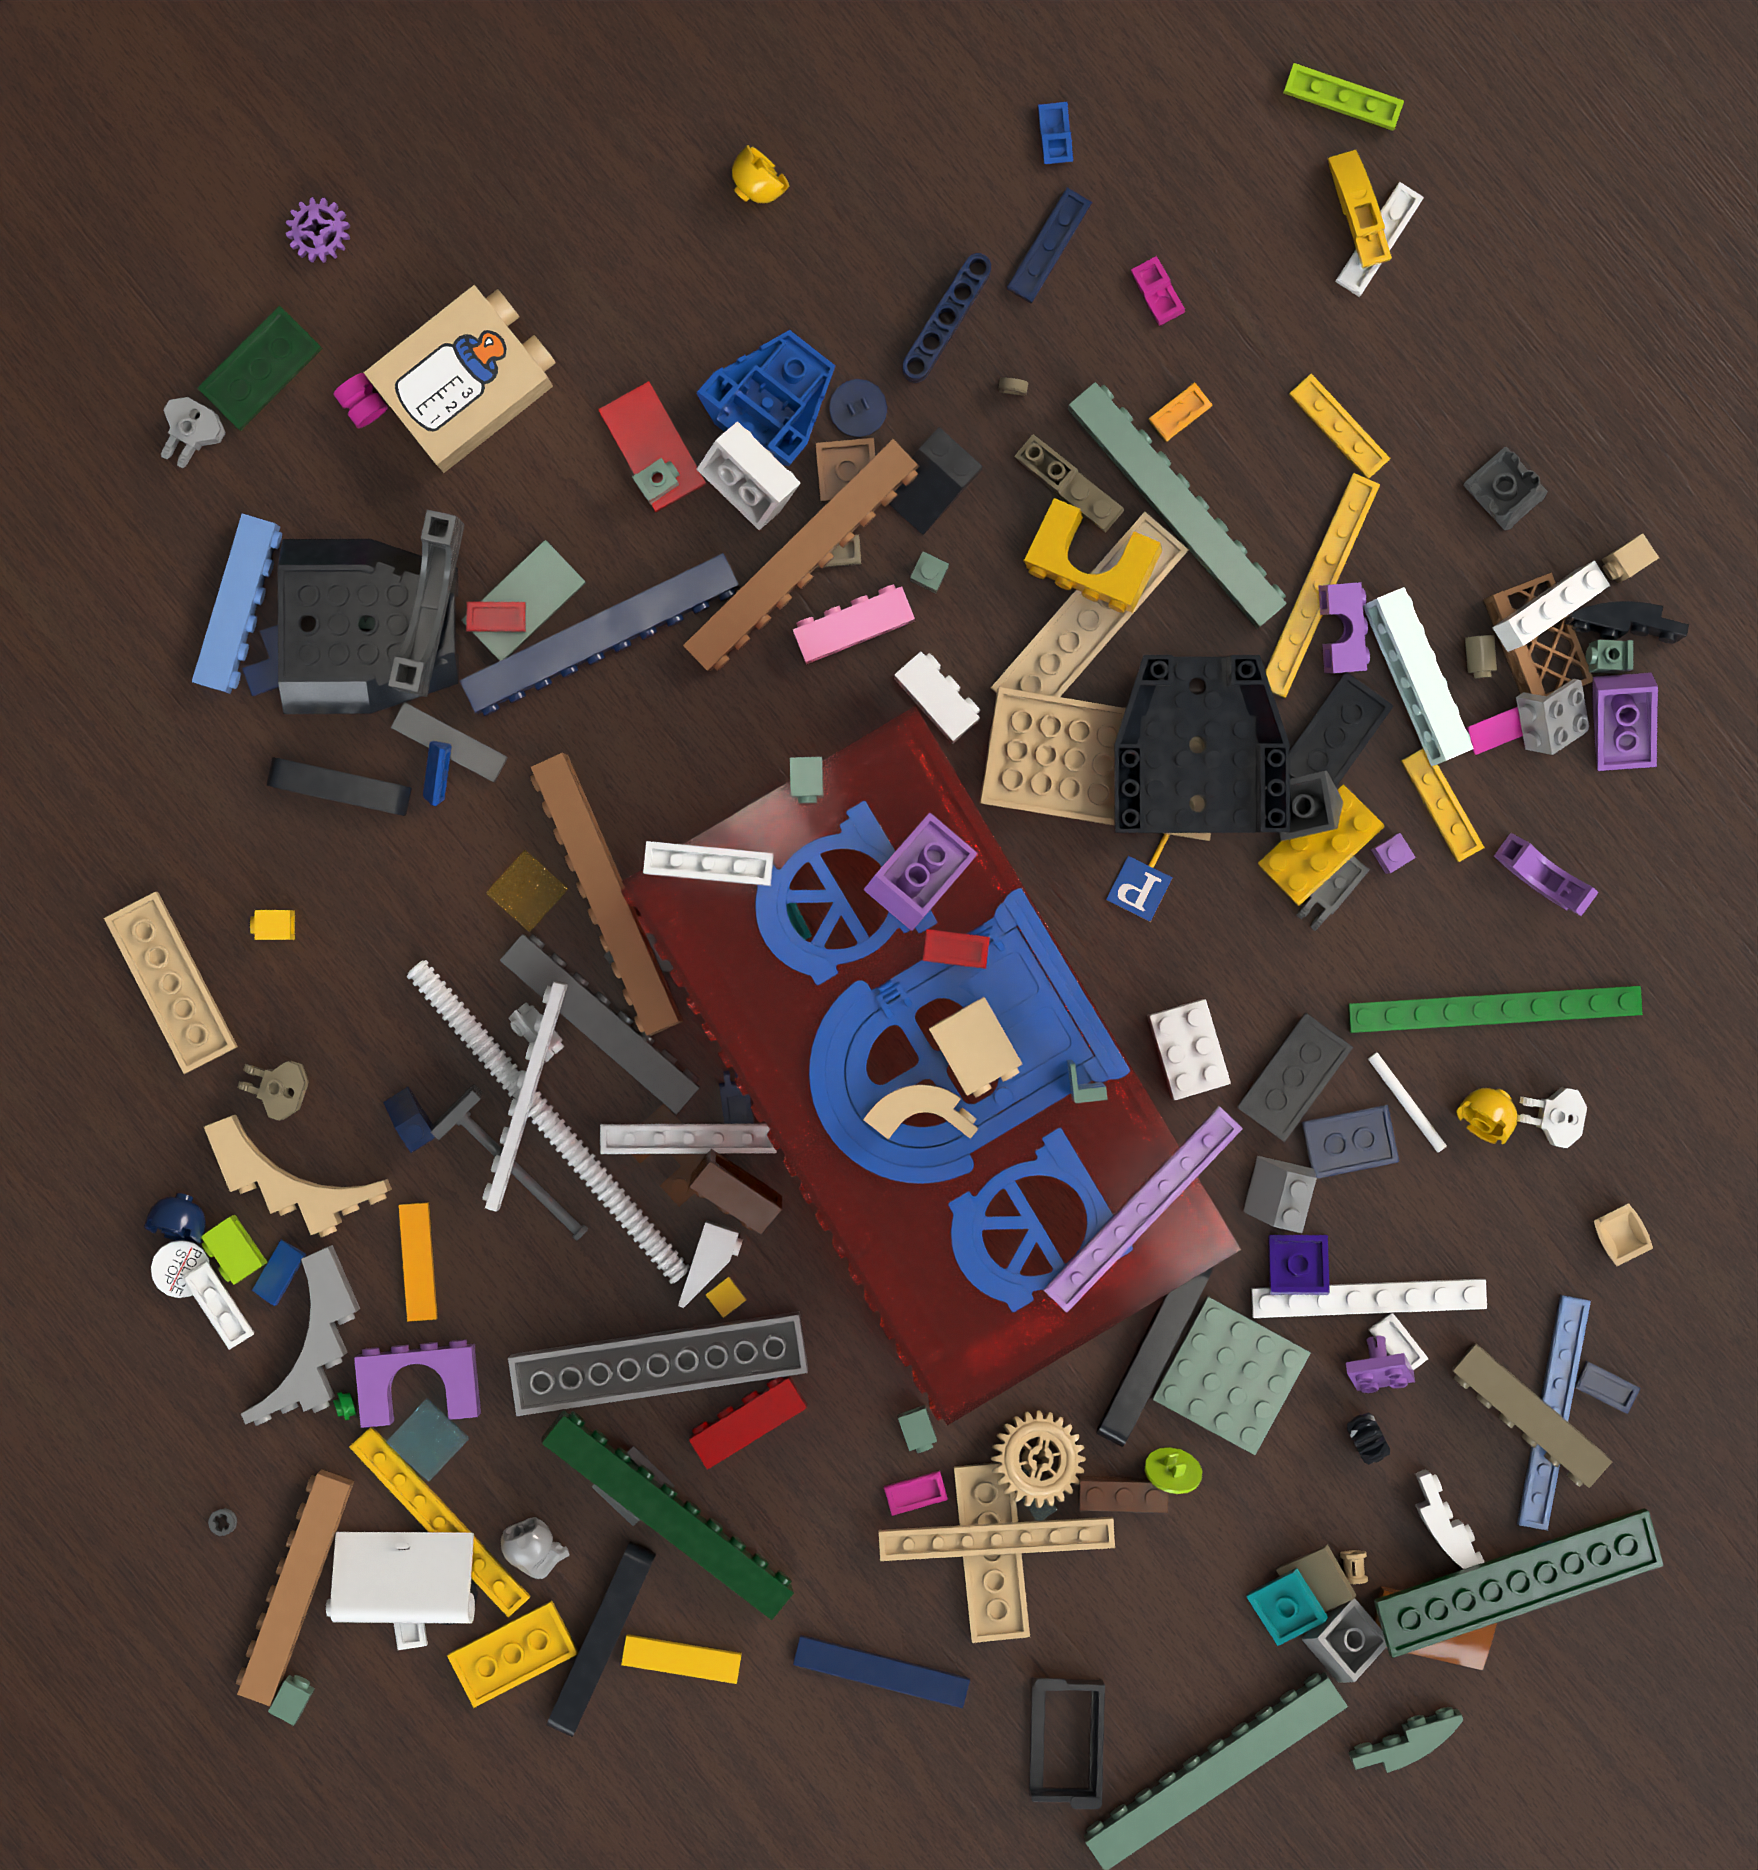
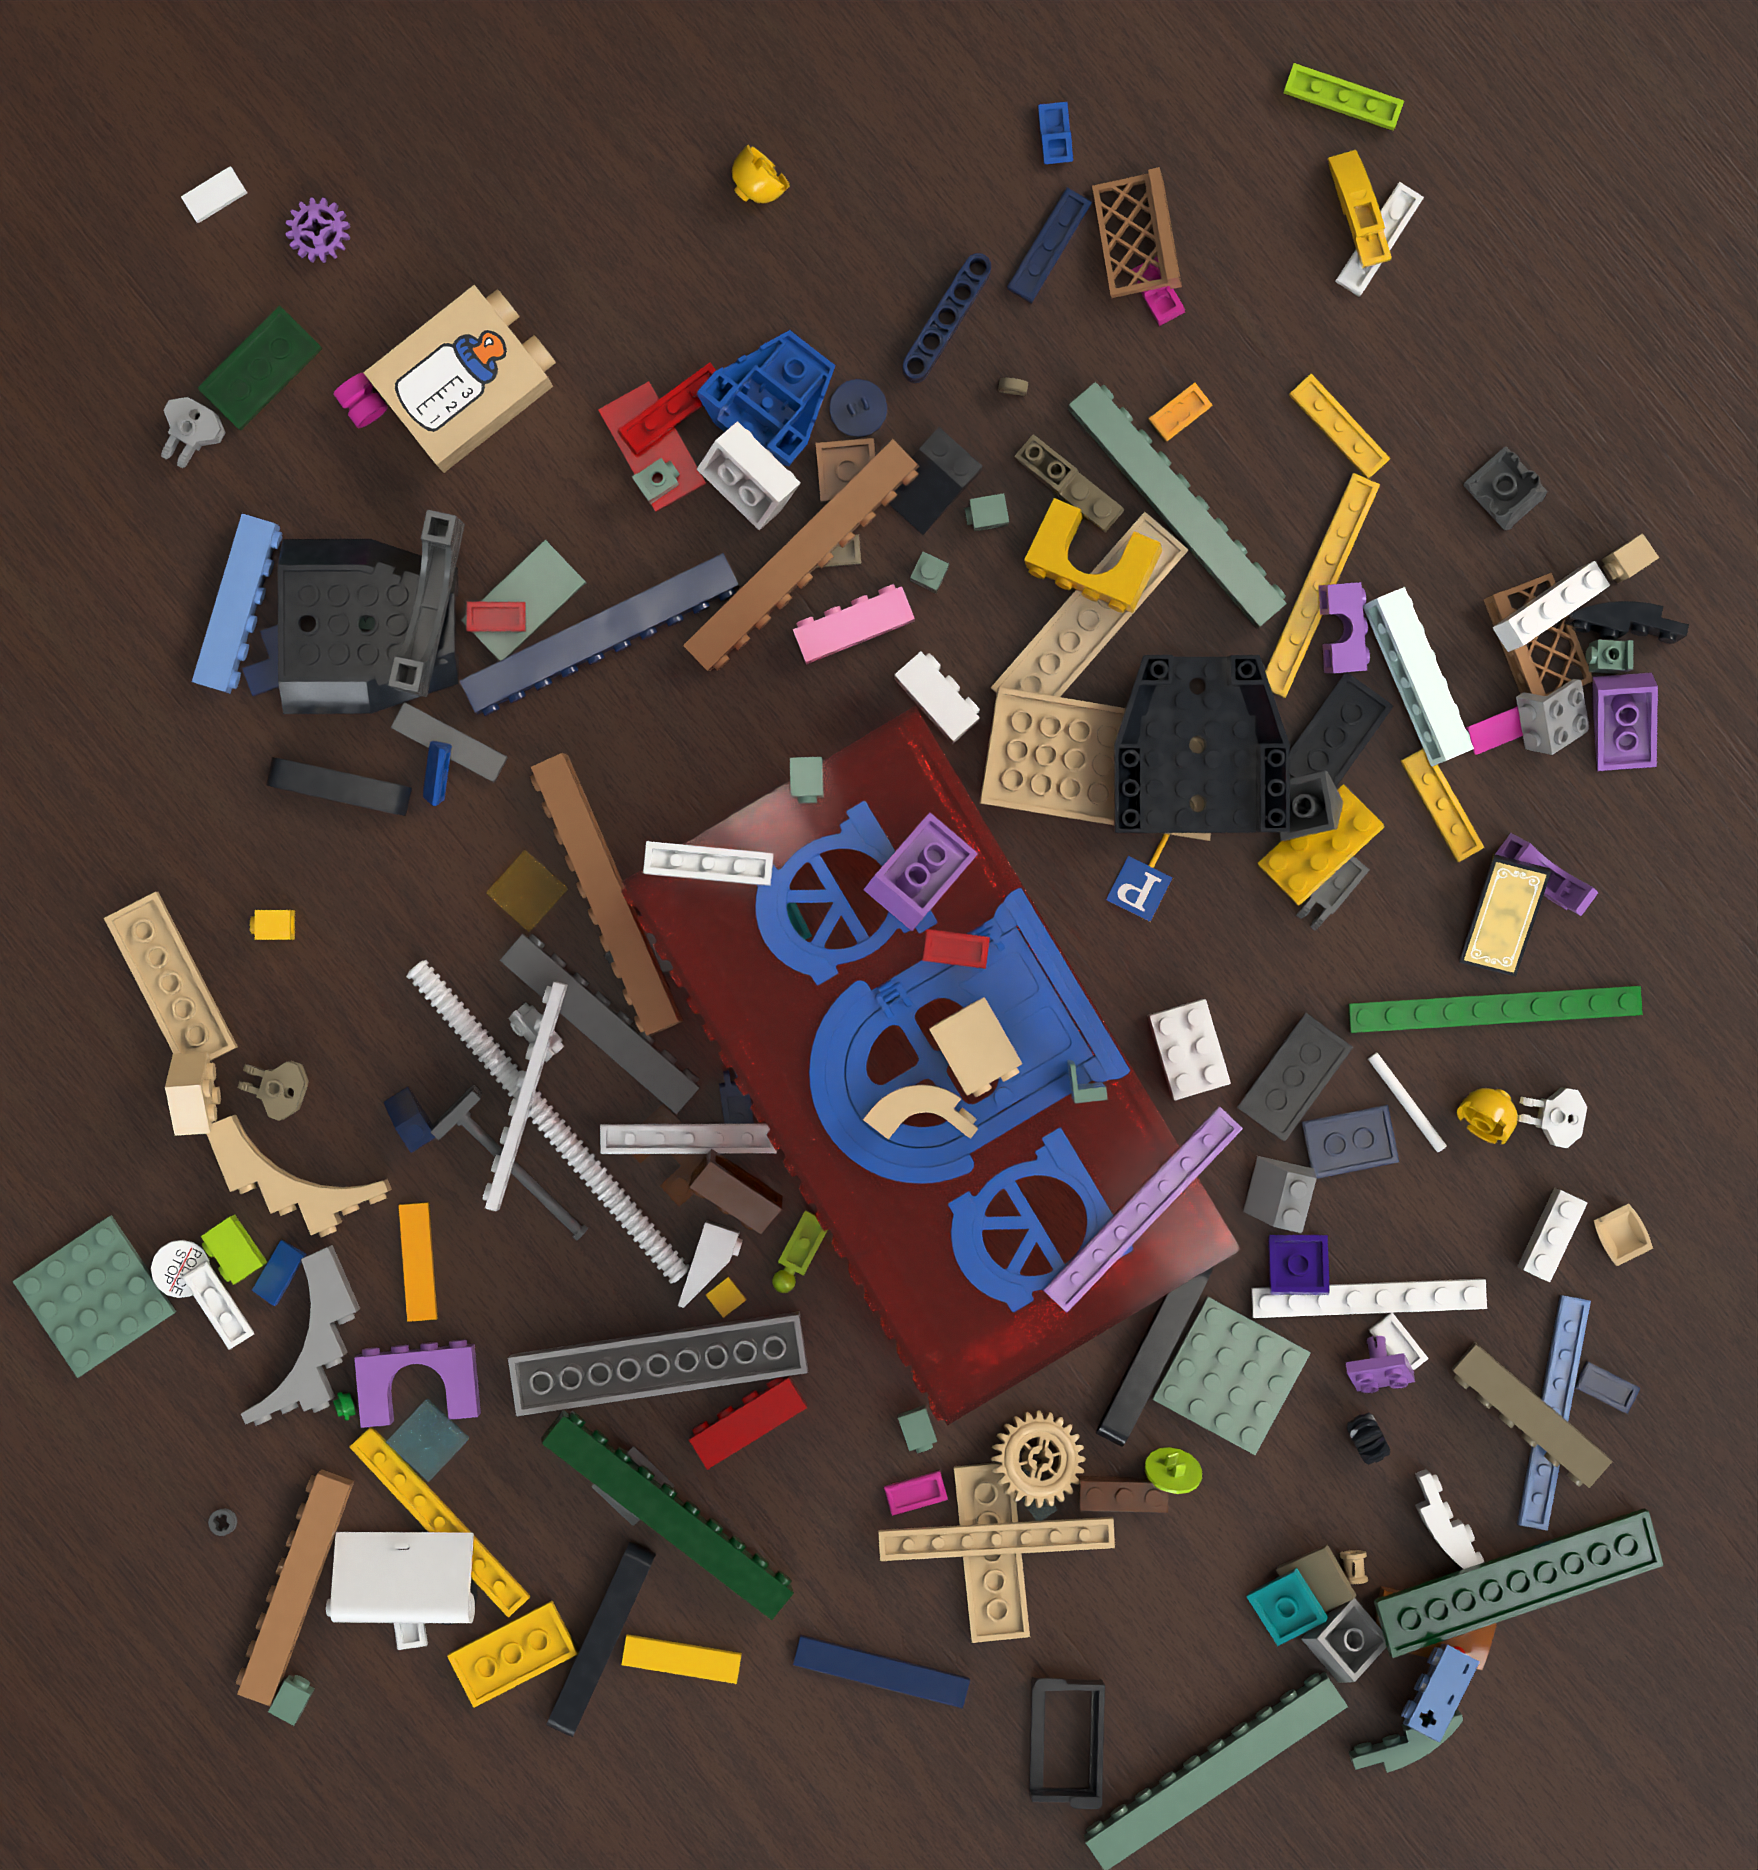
(94, 1296): none -> sand green plate
(177, 1218): dark blue cylinder -> none
(192, 1093): none -> tan brick
(214, 194): none -> white tile
(531, 1548): light grey piece -> none
(665, 412): none -> red plate
(798, 1252): none -> lime plate
(987, 512): none -> sand green brick
(1162, 235): none -> medium nougat fence
(1393, 853): medium lavender brick -> none
(1440, 1690): none -> medium blue piece
(1481, 655): dark tan brick -> none
(1504, 915): none -> pearl gold tile
(1552, 1234): none -> white brick

